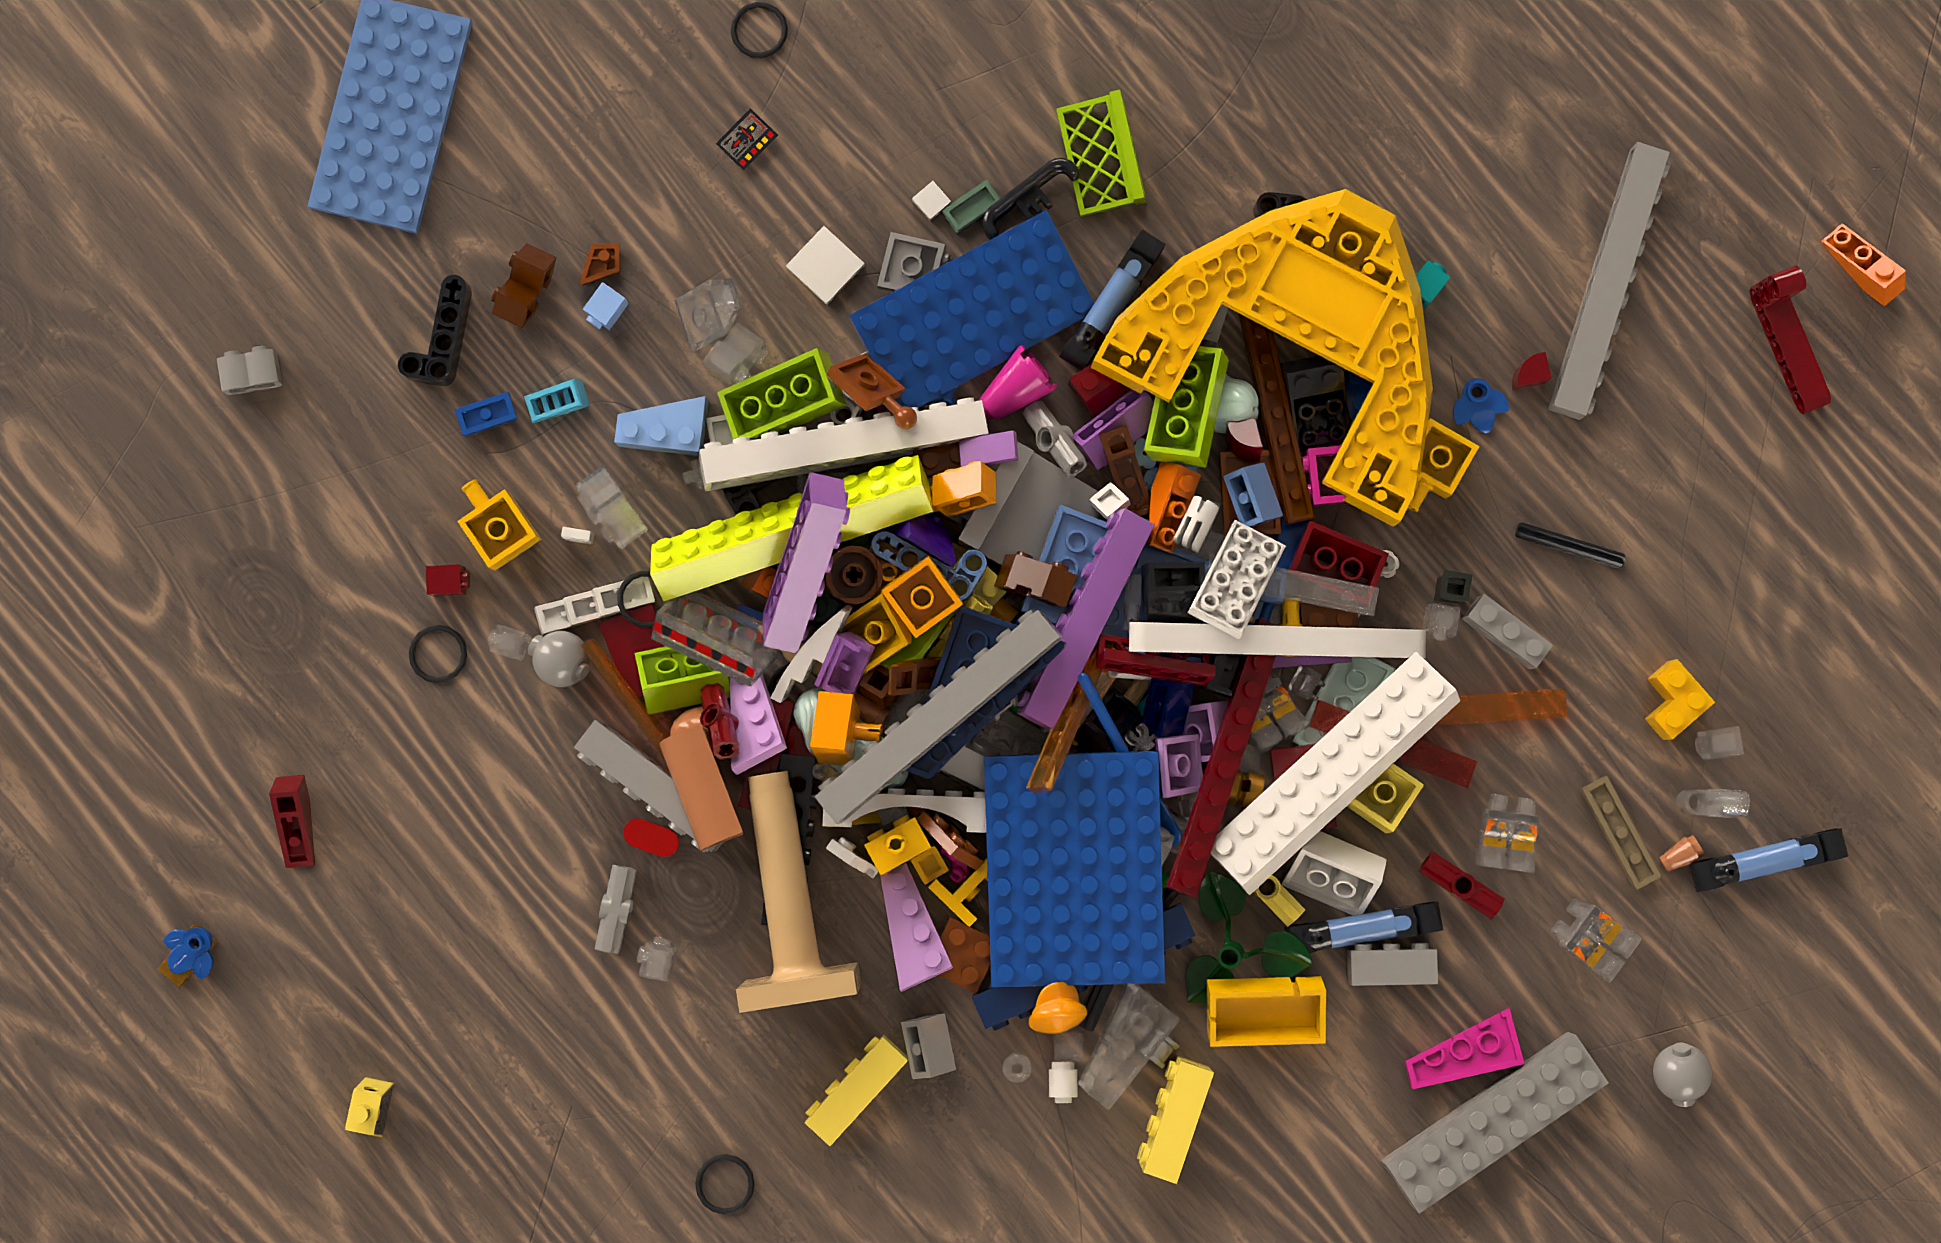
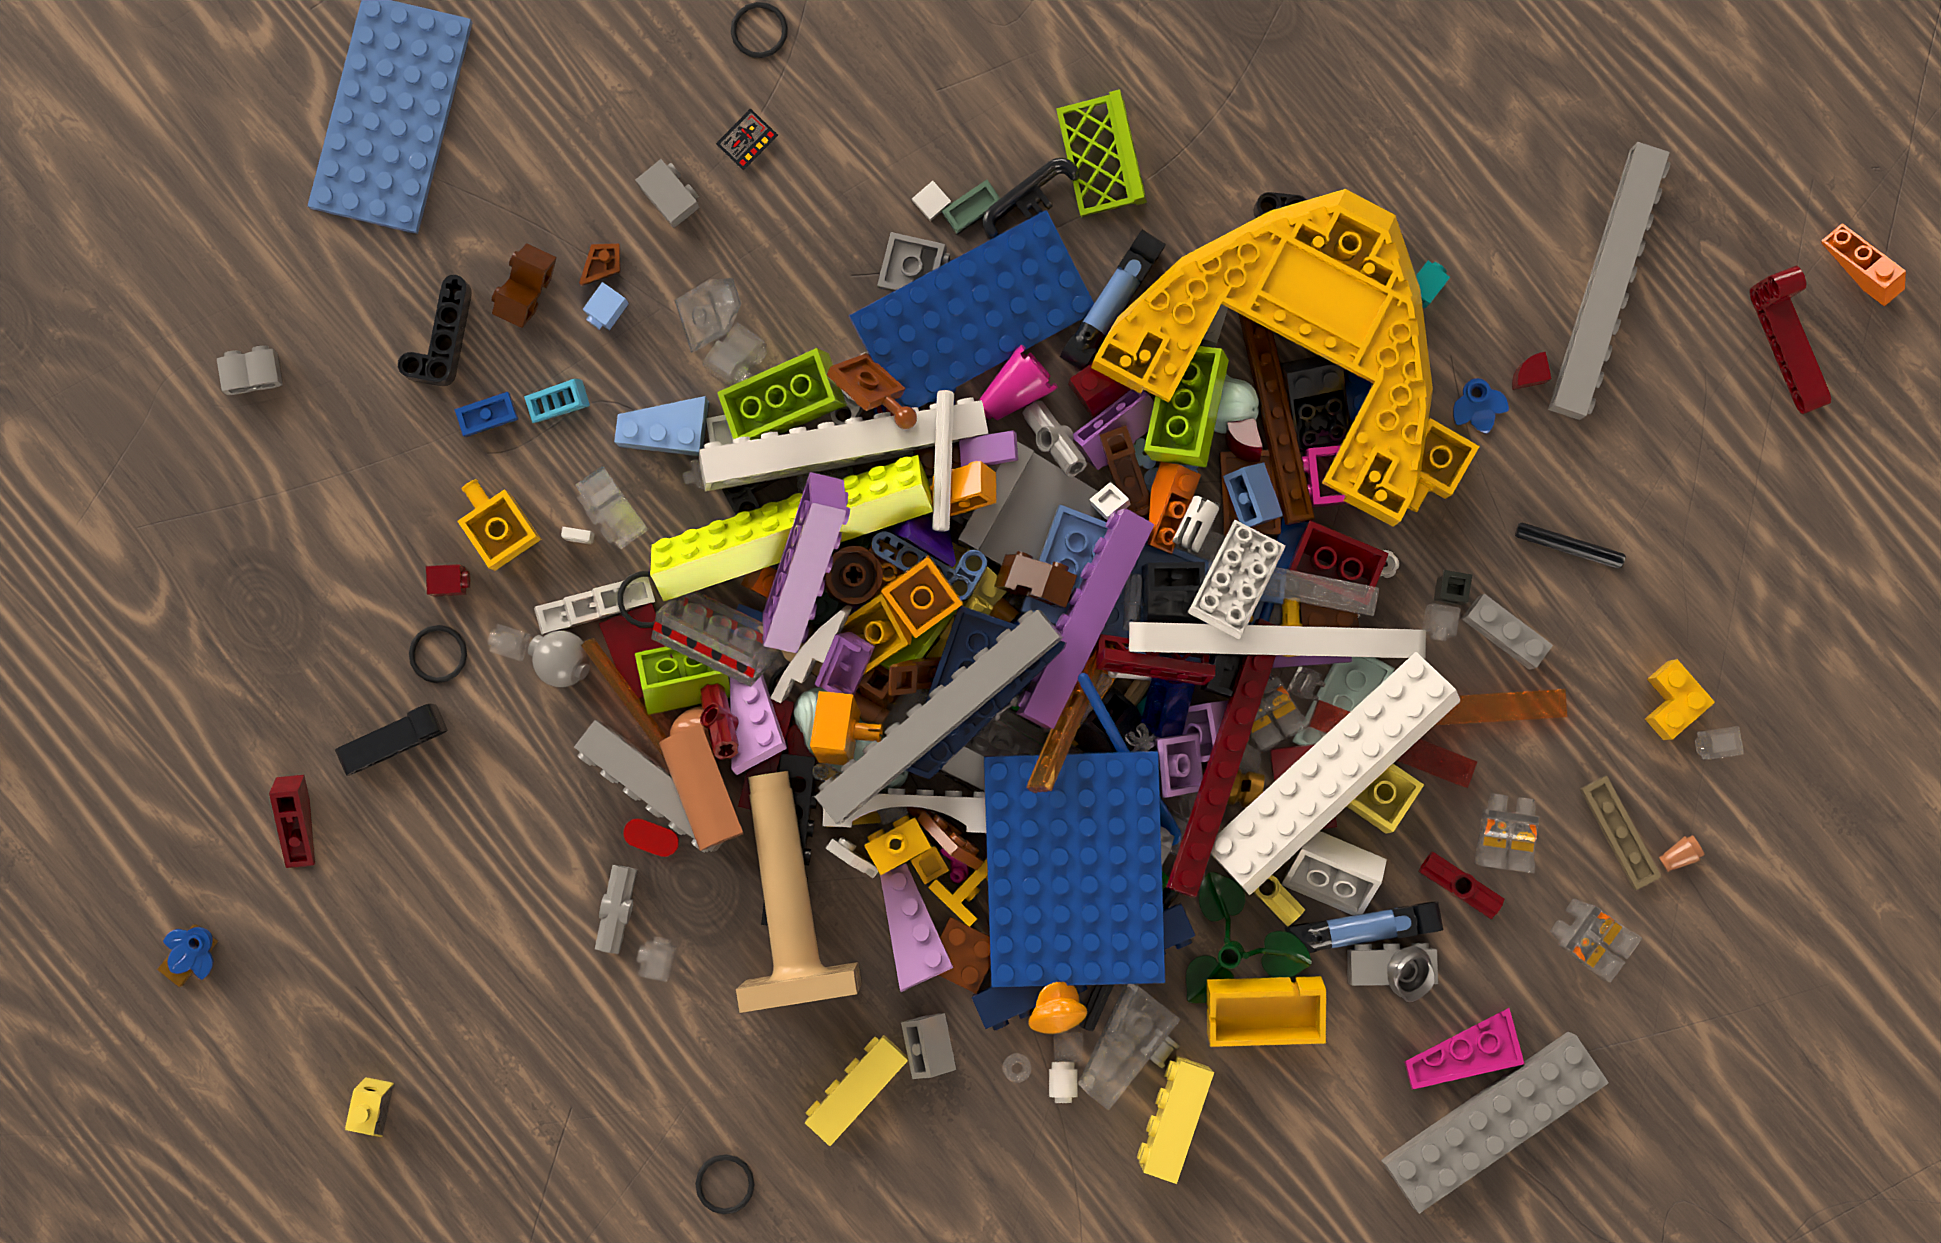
(414, 729): none -> black beam
(667, 193): none -> light grey brick
(825, 265): white tile -> none
(943, 461): none -> white axle
(1410, 973): none -> flat silver hat
(1682, 1073): light grey brick -> none
(1715, 802): clear piece -> none
(1769, 859): piece -> none

